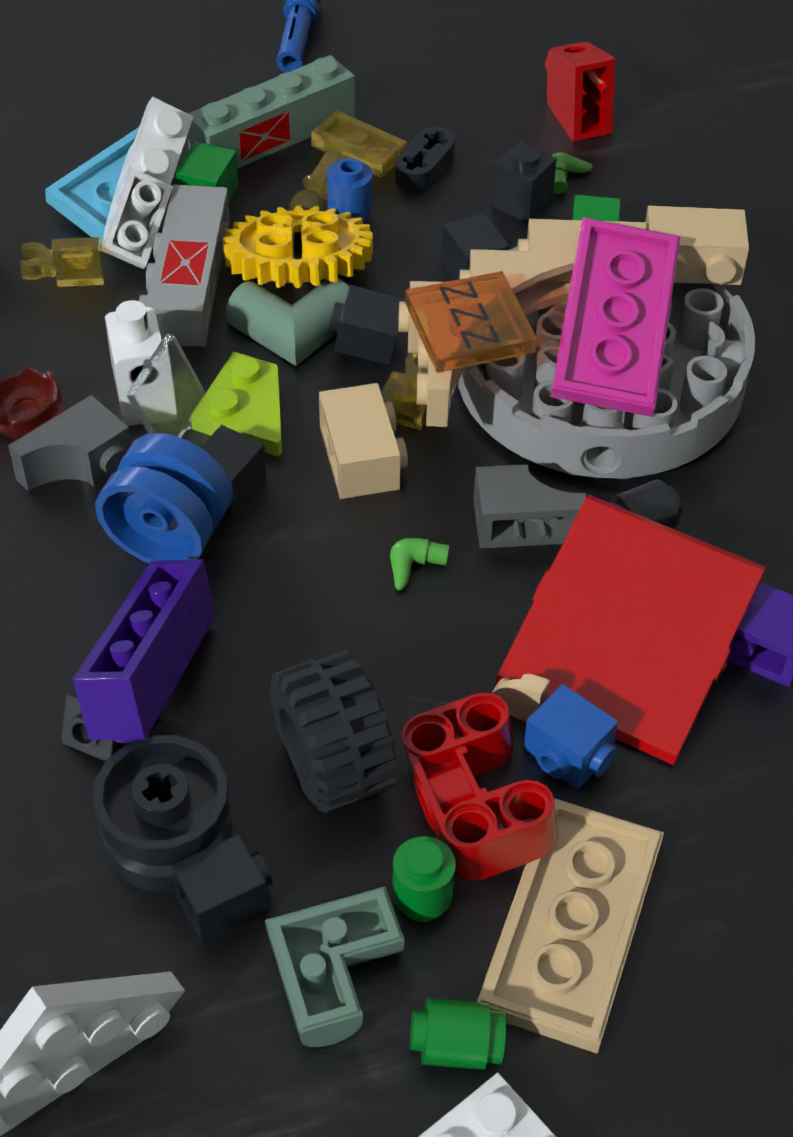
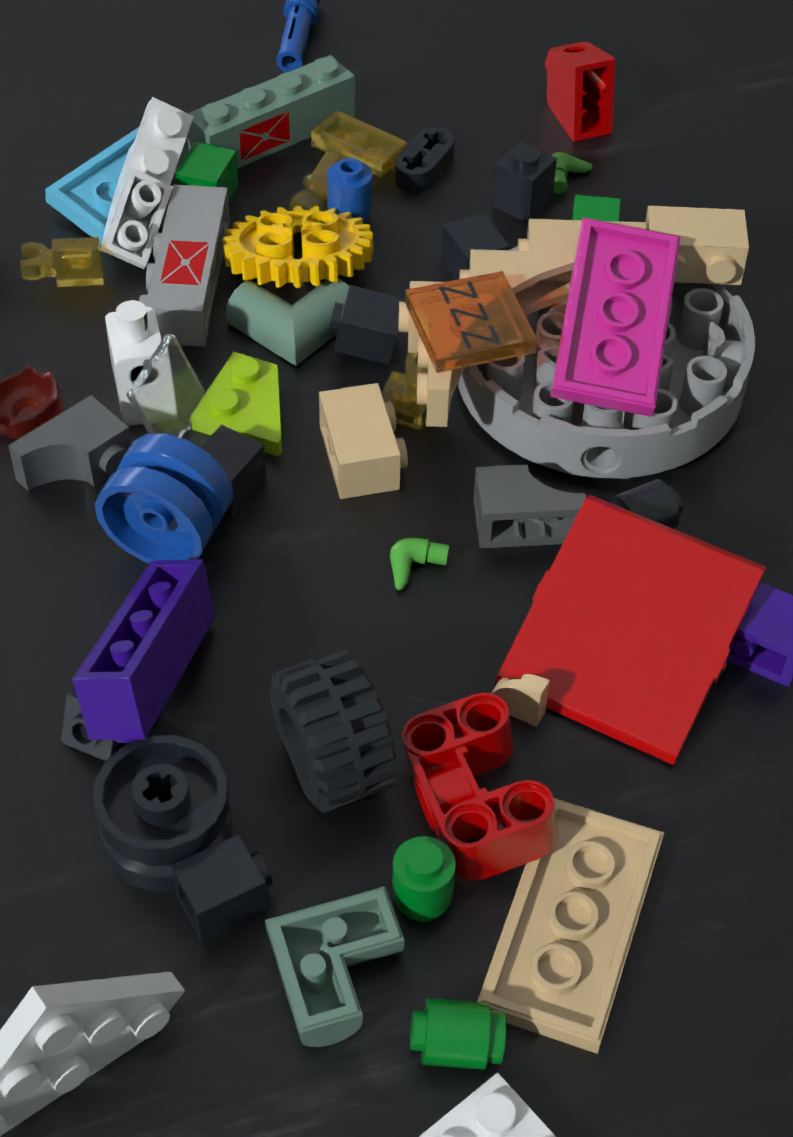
(571, 738): blue brick -> none

